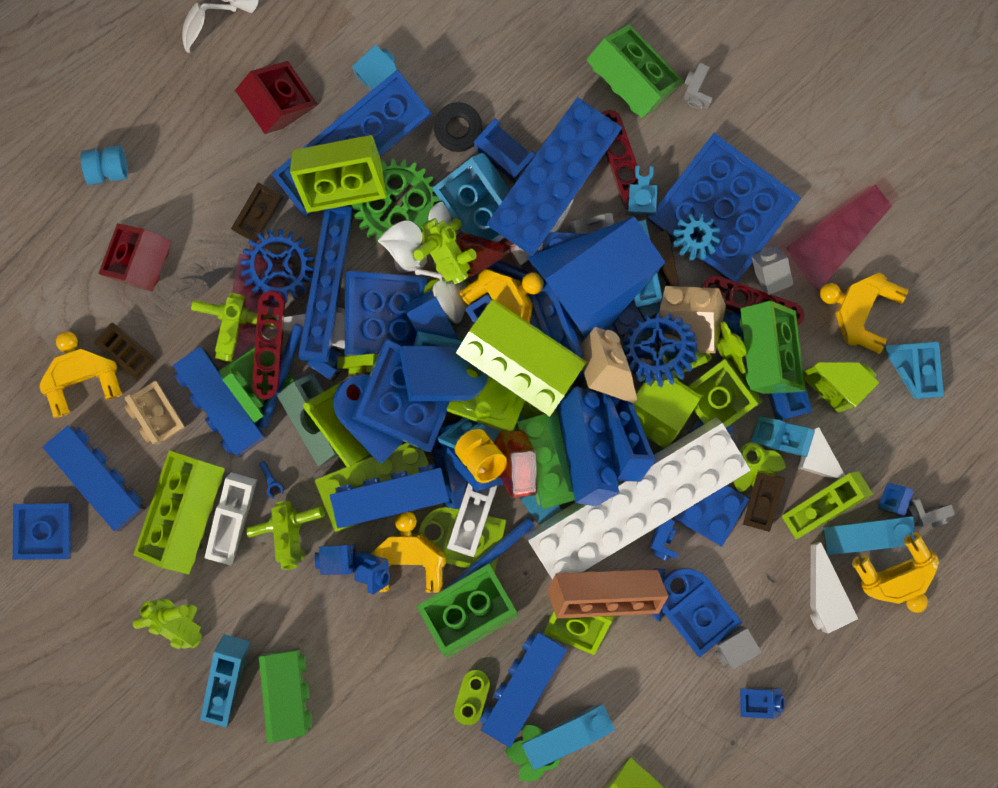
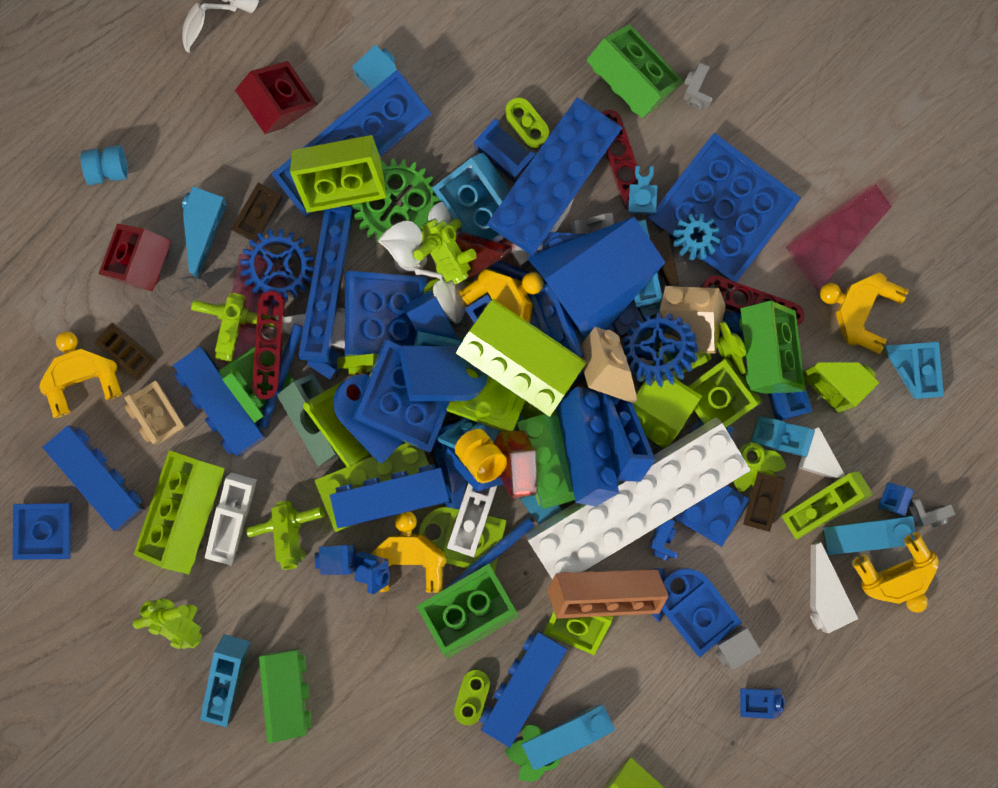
(201, 222): none -> dark azure slope
(270, 479): blue hand -> none
(451, 111): black tyre -> none
(527, 123): none -> lime plate
(772, 270): light grey brick -> none

